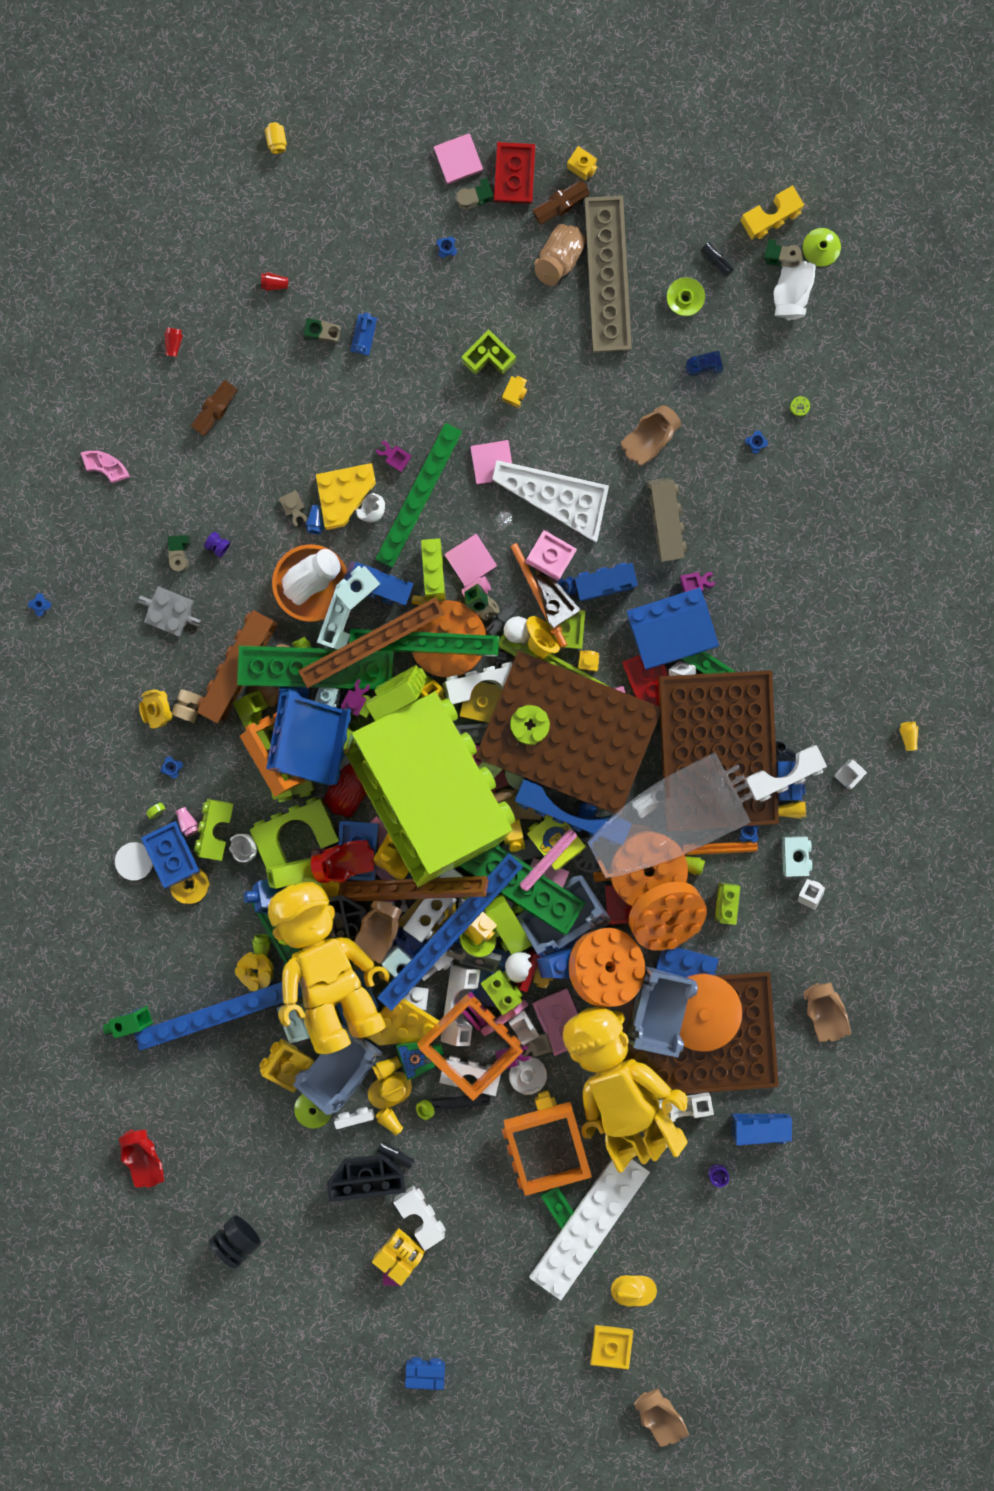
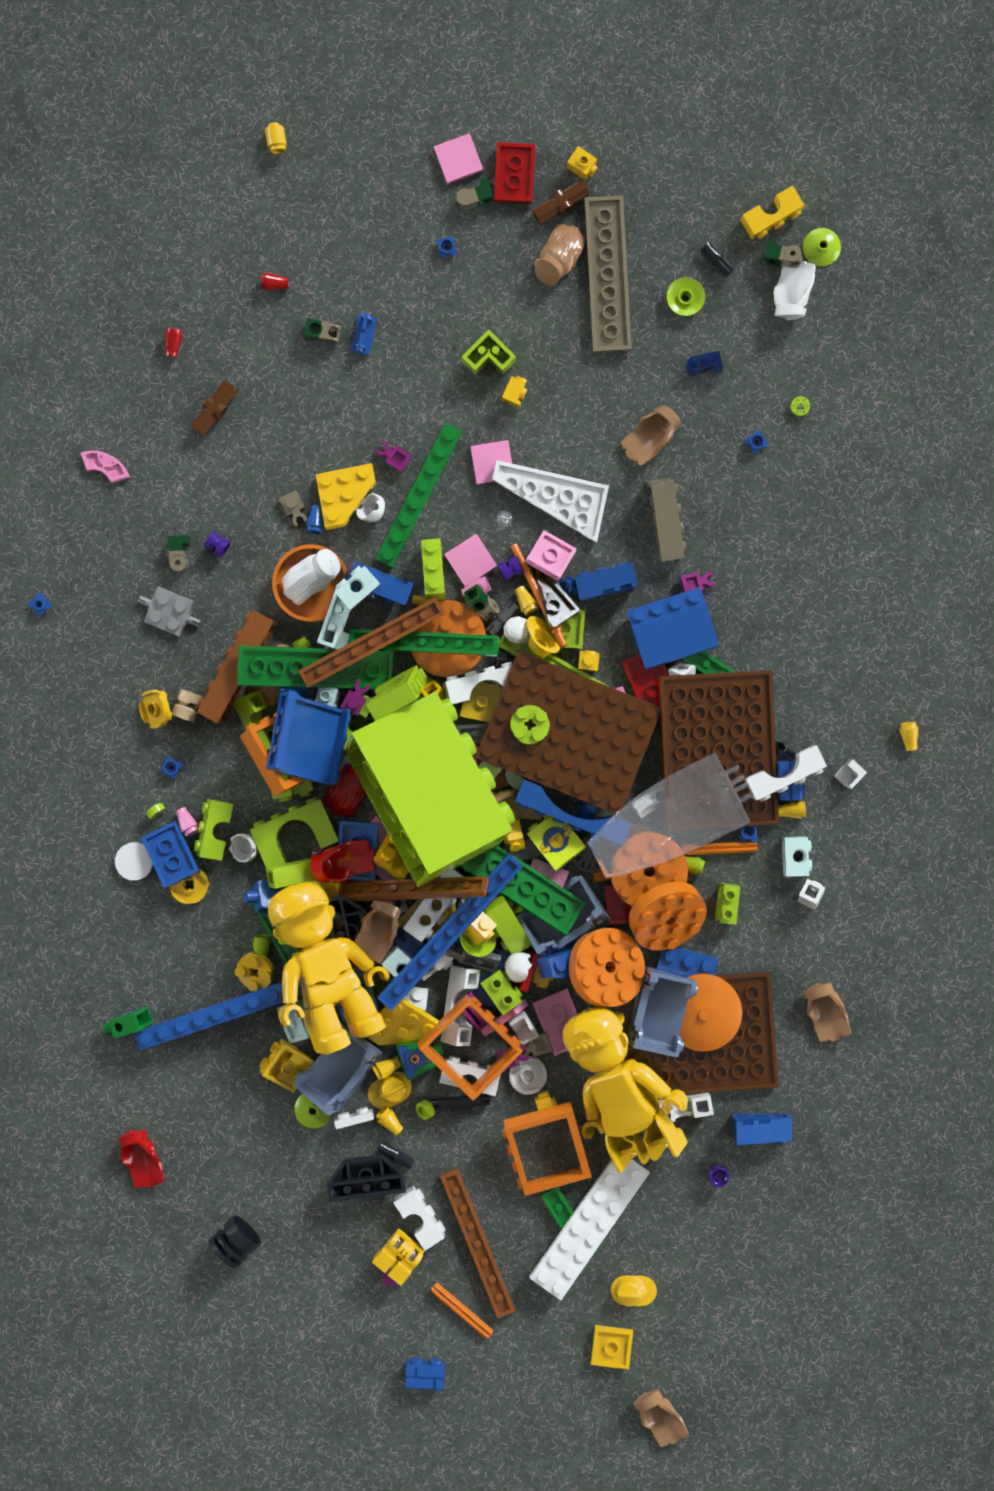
(461, 1310): none -> orange axle
(477, 1243): none -> dark orange plate
(510, 568): none -> dark purple wheel
(526, 601): none -> yellow cone
(548, 860): bright pink axle -> none

